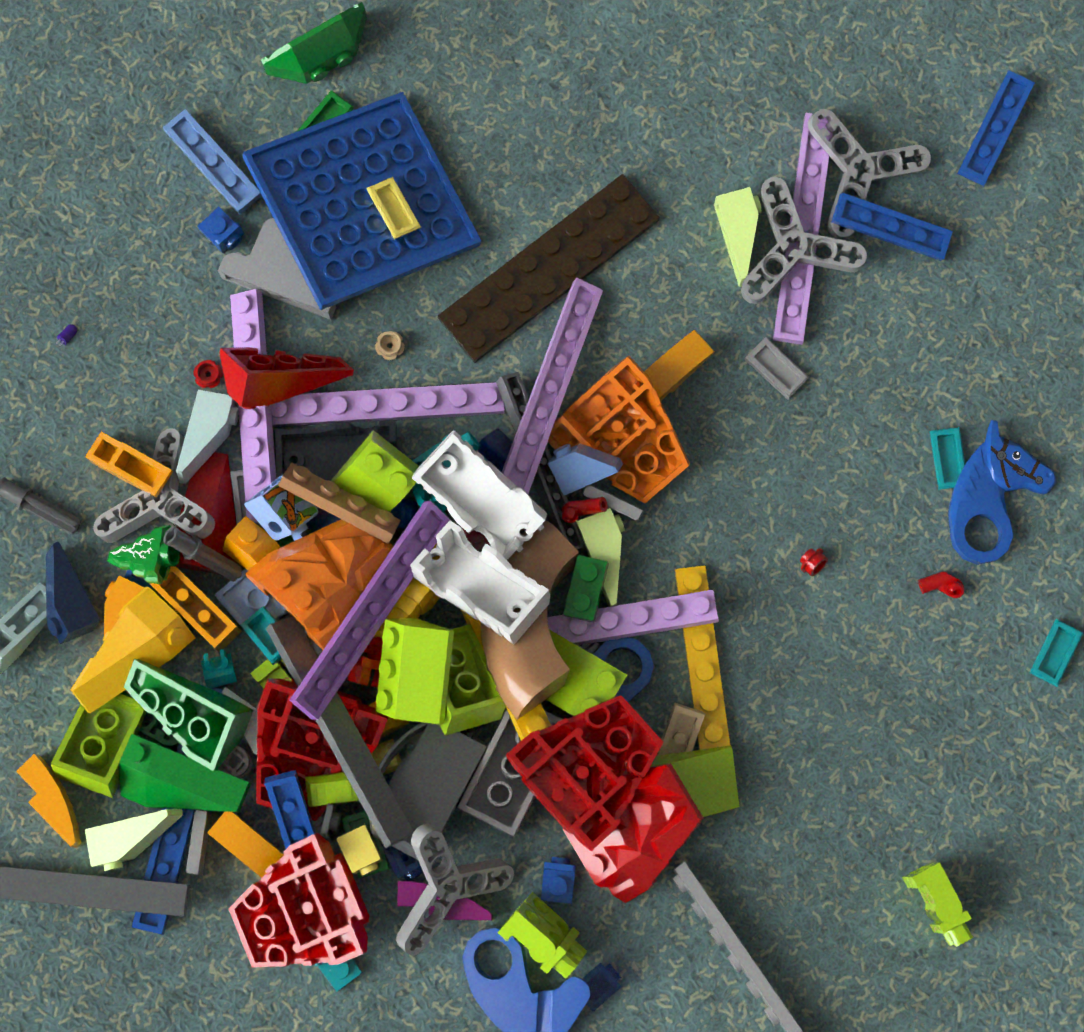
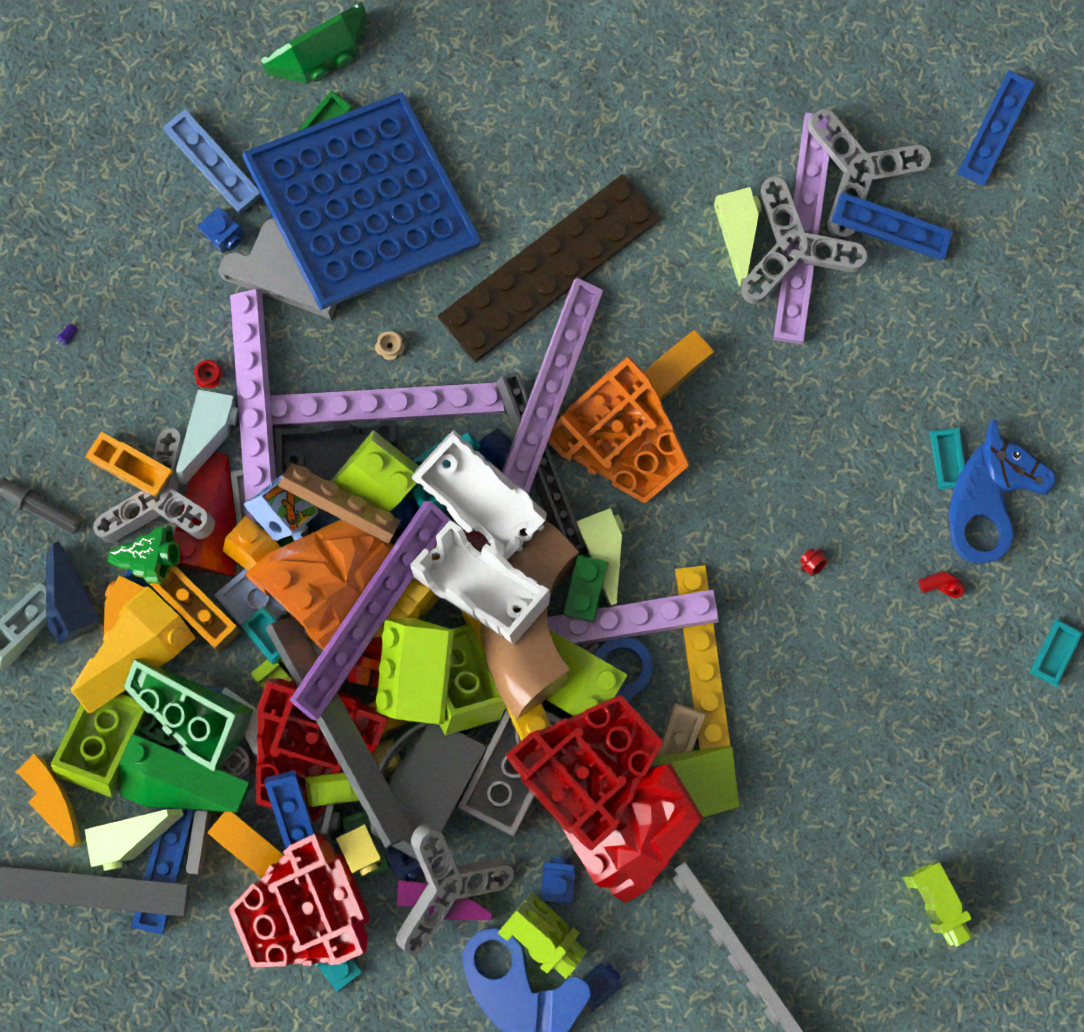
(194, 549): dark grey axle -> none
(218, 670): teal tile -> none
(268, 379): red wedge -> none
(393, 208): light yellow tile -> none
(573, 509): red arm -> none
(581, 466): medium blue slope -> none
(614, 502): light grey tile -> none
(776, 368): light grey tile -> none

